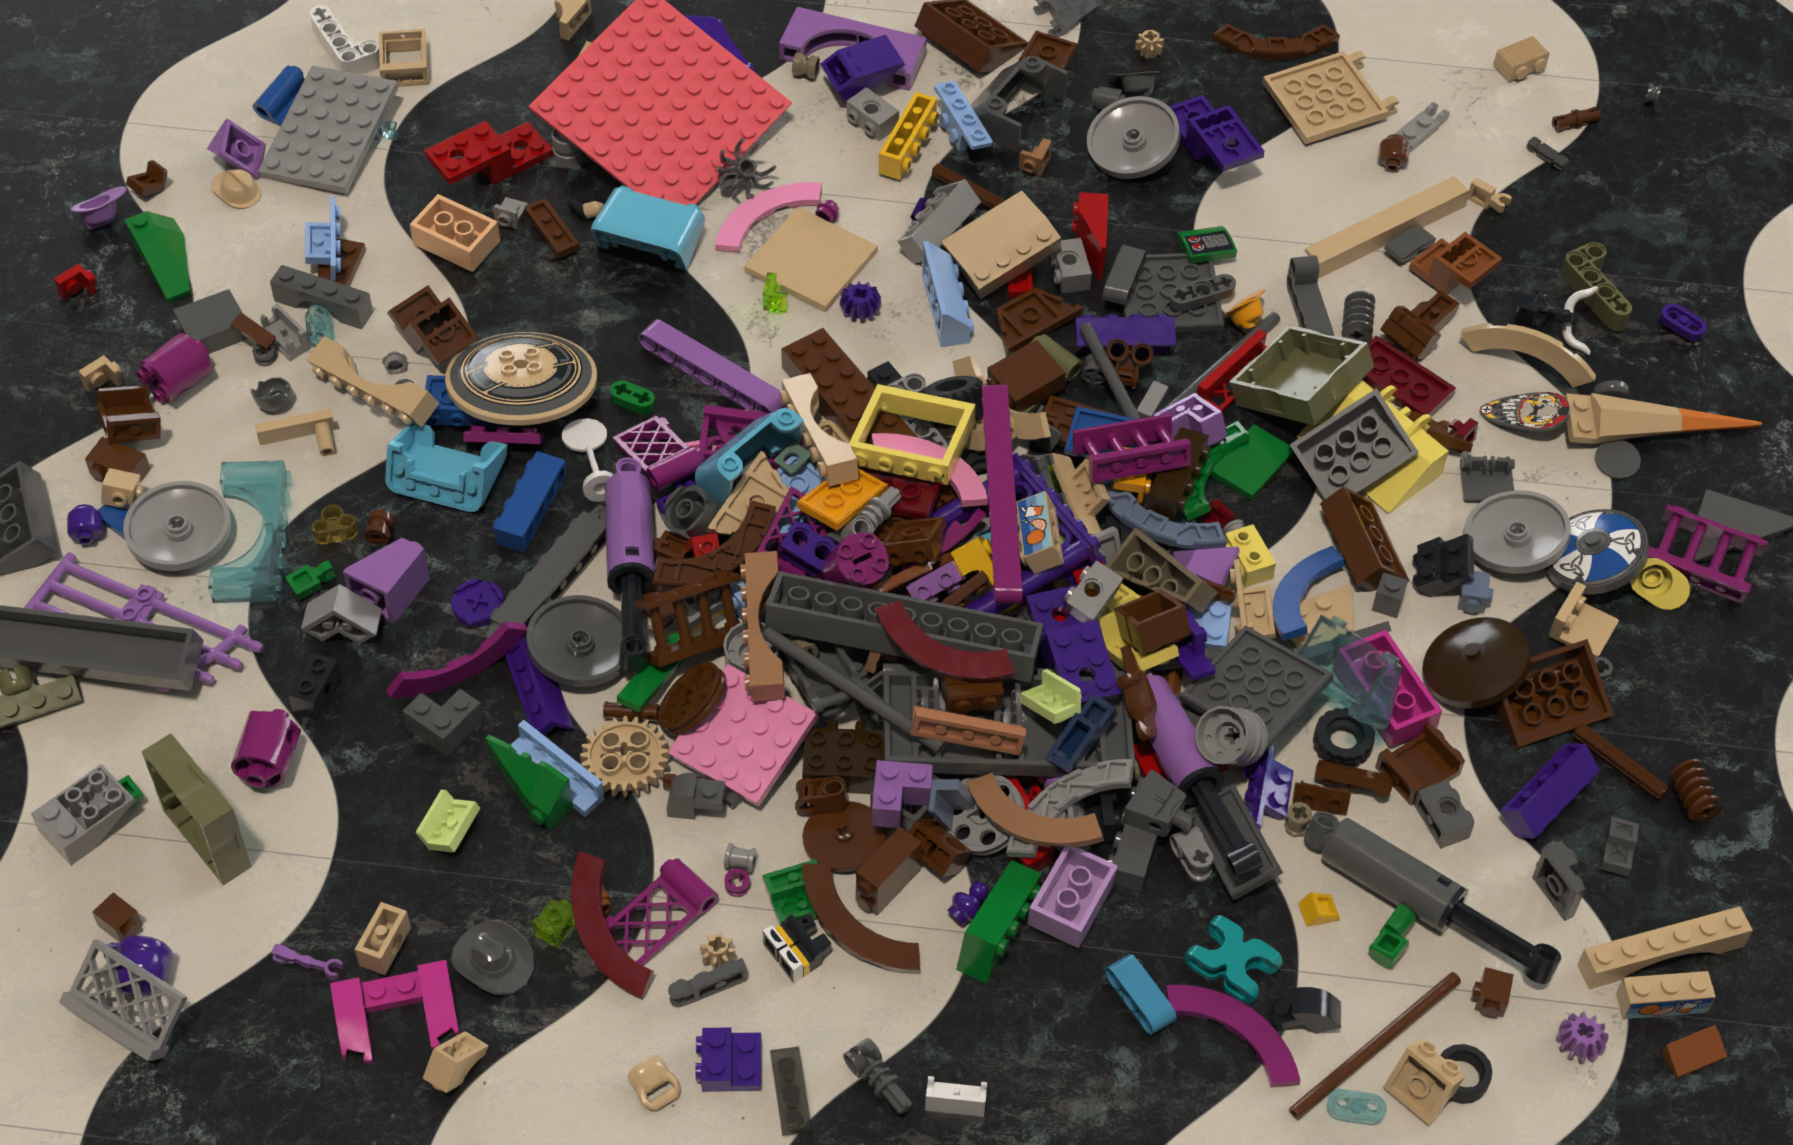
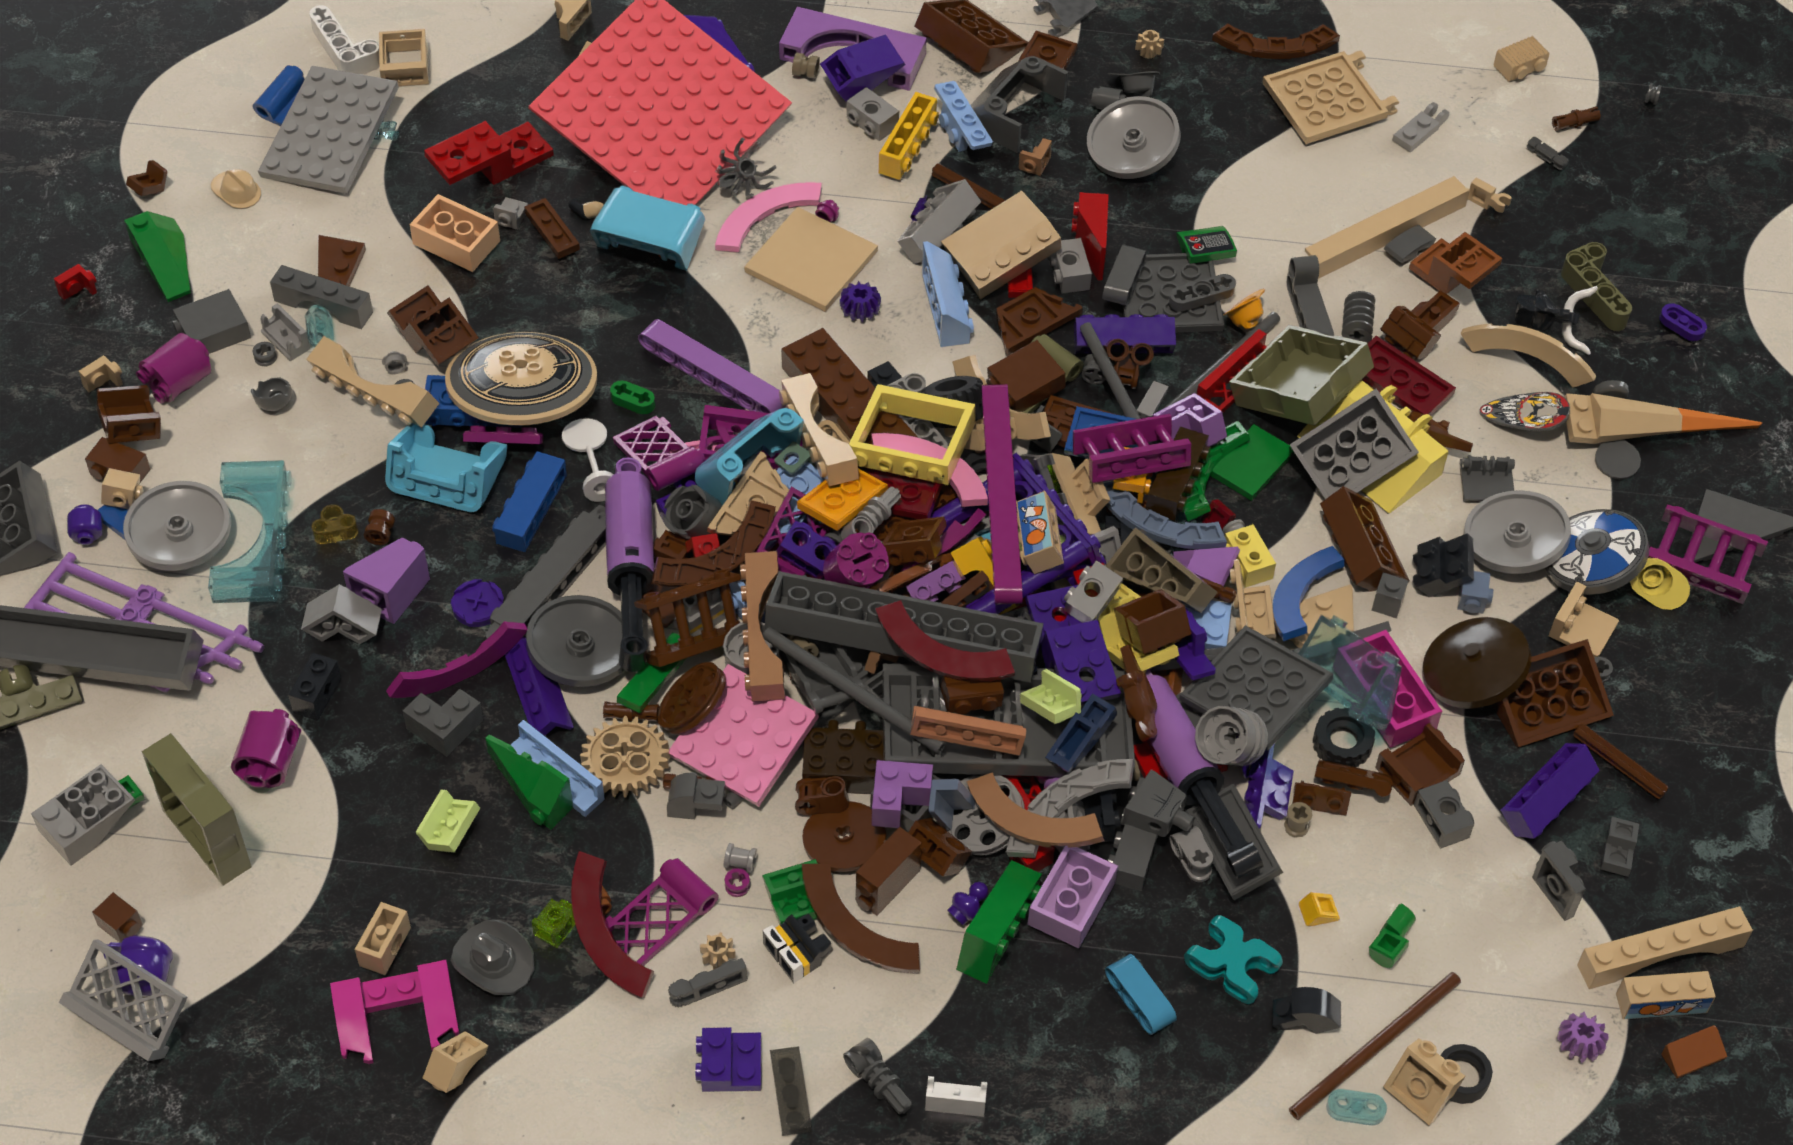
(100, 209): medium lavender piece -> none
(238, 148): medium lavender slope -> none
(253, 331): reddish brown piece -> none
(284, 955): medium lavender piece -> none
(298, 426): tan piece -> none
(307, 580): green plate -> none
(321, 241): light blue bracket -> none
(565, 152): light grey wheel -> none
(649, 1076): tan piece -> none
(773, 298): clear neon green bracket -> none
(1216, 134): dark purple bracket -> none
(1244, 1023): magenta tile -> none
(1394, 152): reddish brown head -> none
(1419, 888): dark grey piece -> none
(1464, 431): dark red tile -> none
(1492, 992): reddish brown brick -> none
(1695, 791): reddish brown piece -> none

